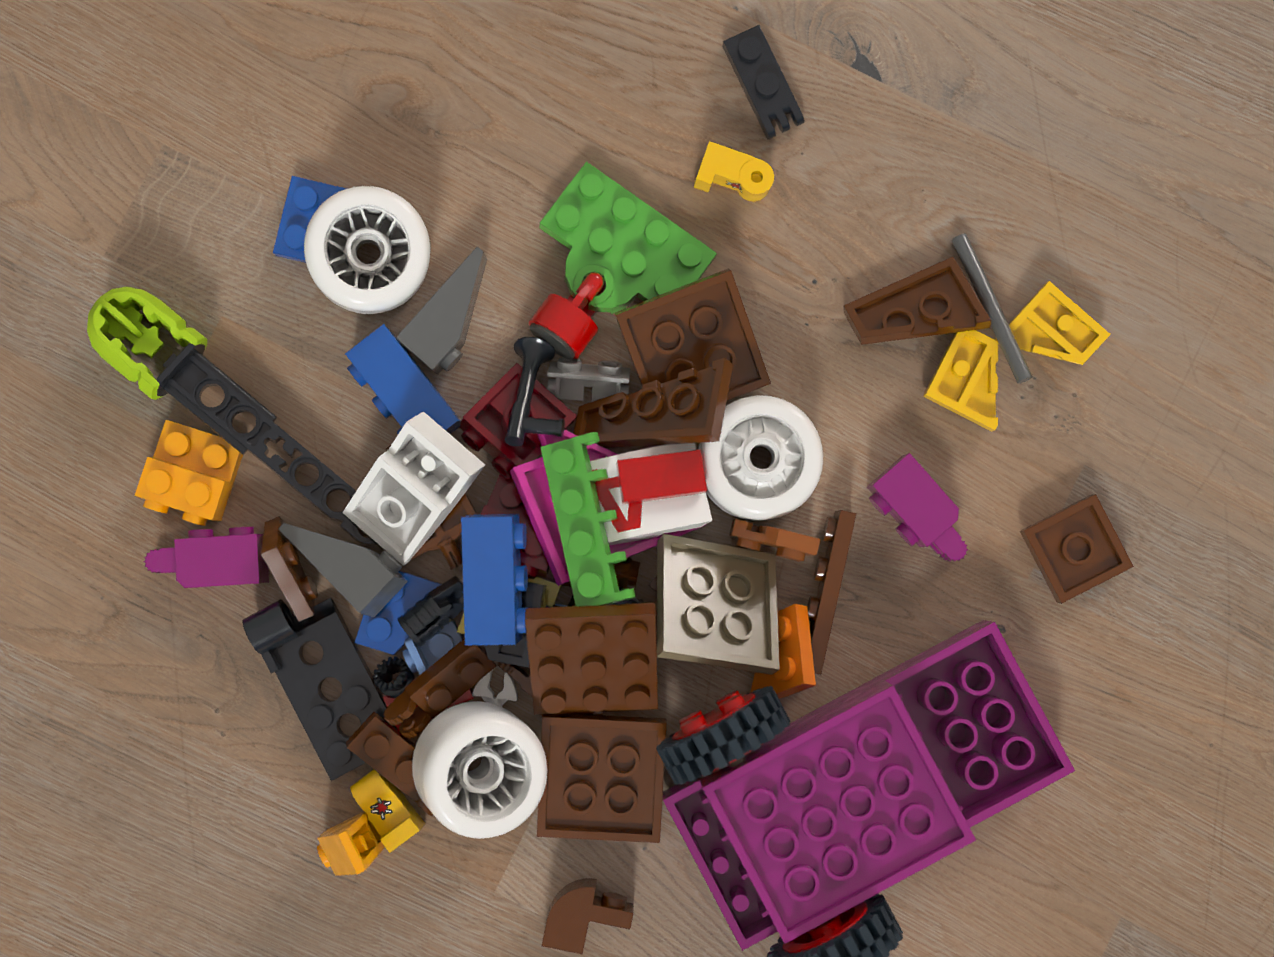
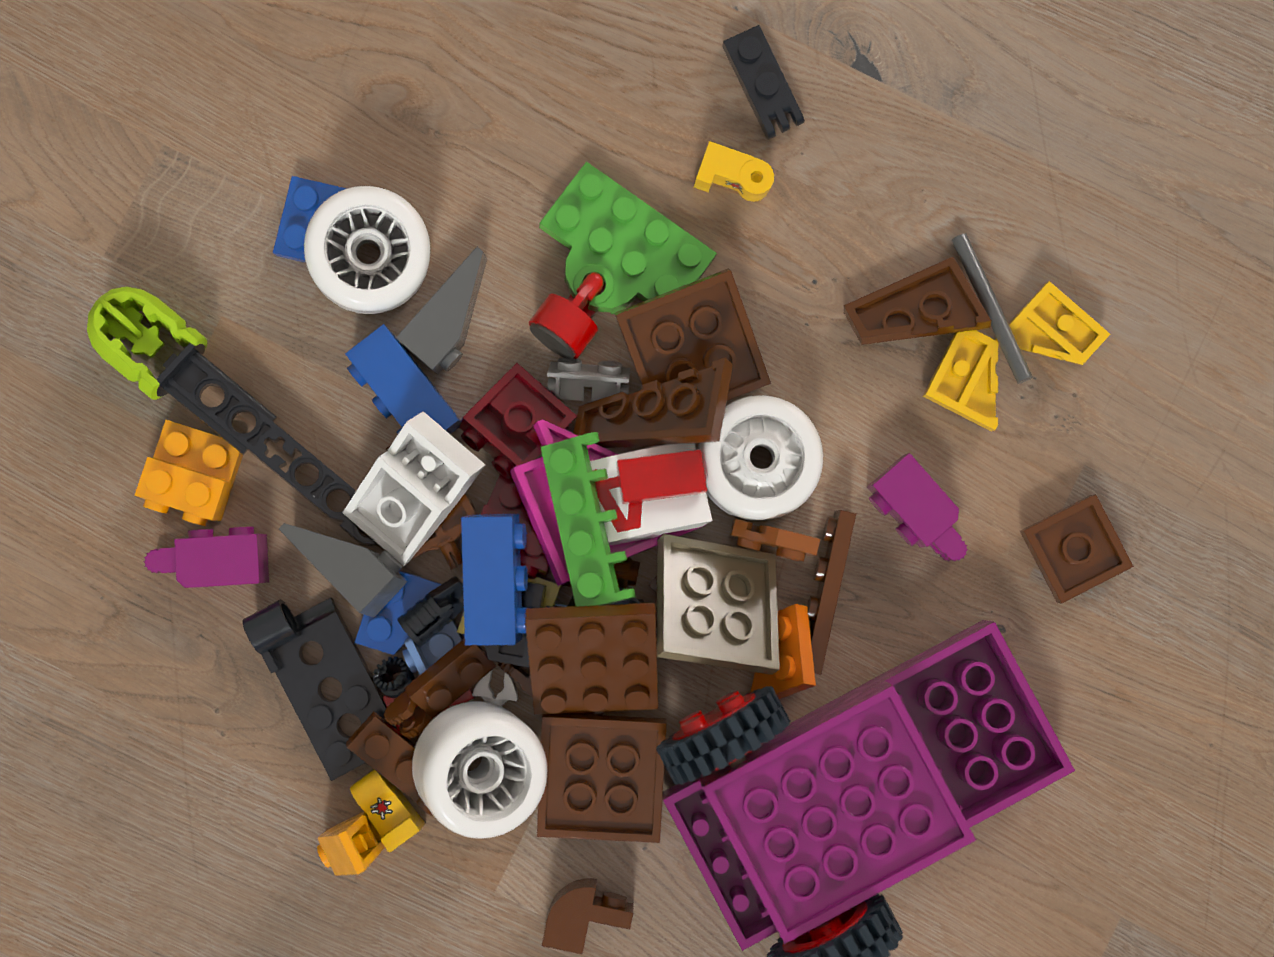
(286, 568): reddish brown wing -> none
(533, 353): black piece -> none

